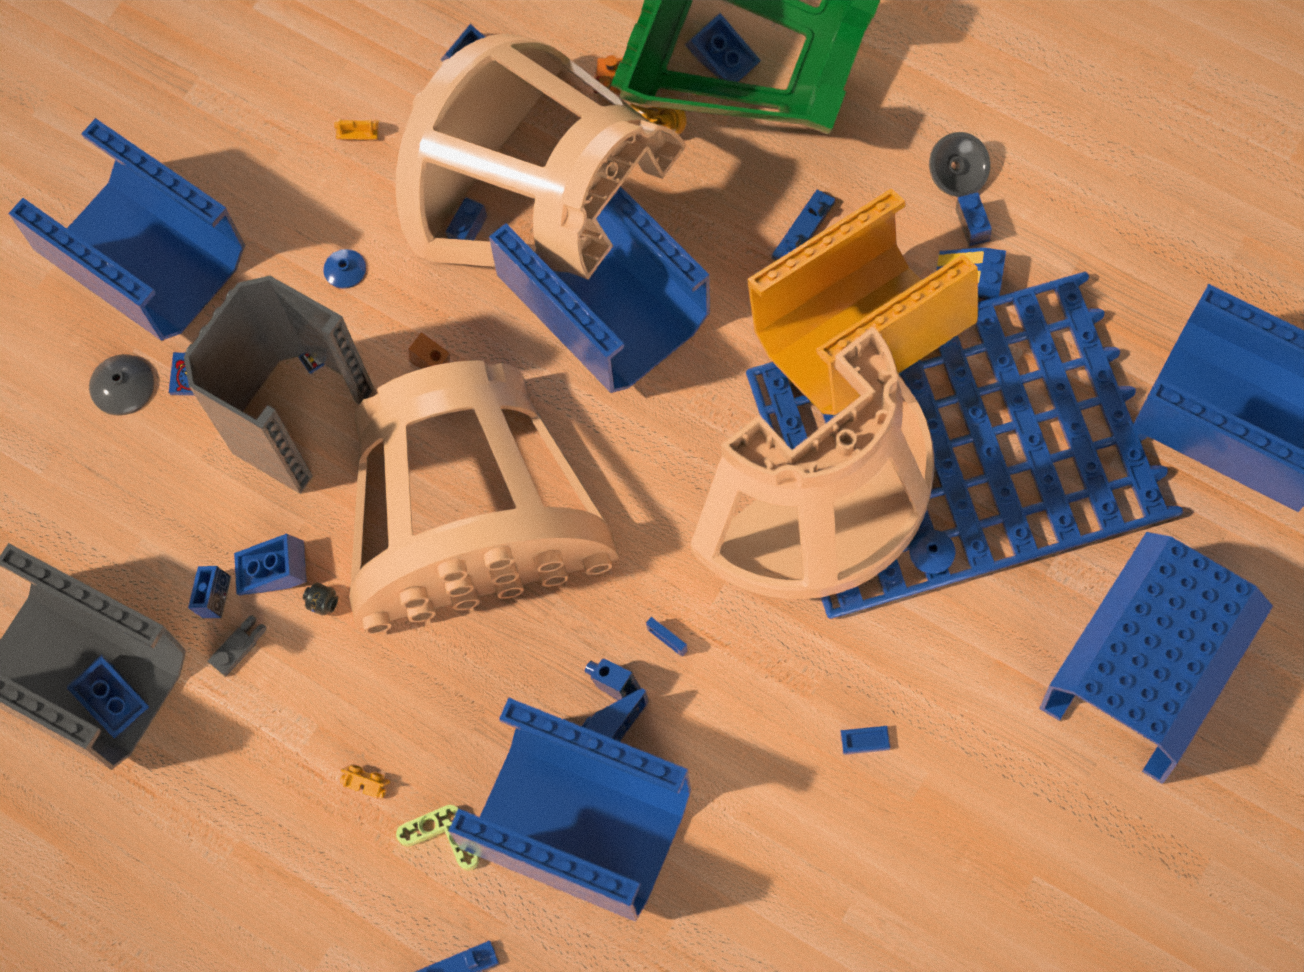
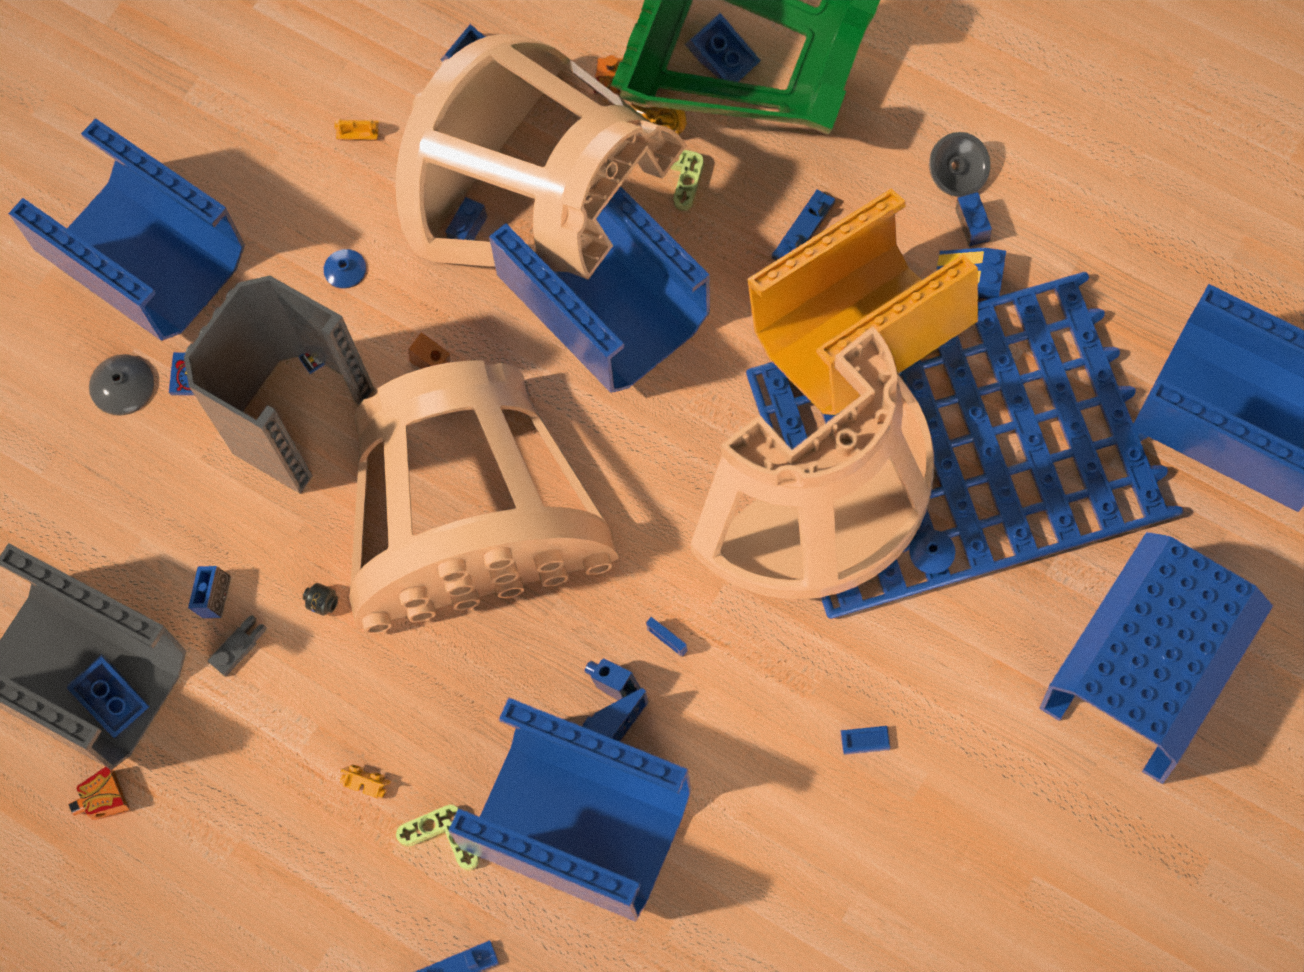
(100, 796): none -> torso
(270, 565): blue slope -> none
(684, 166): none -> yellowish green beam

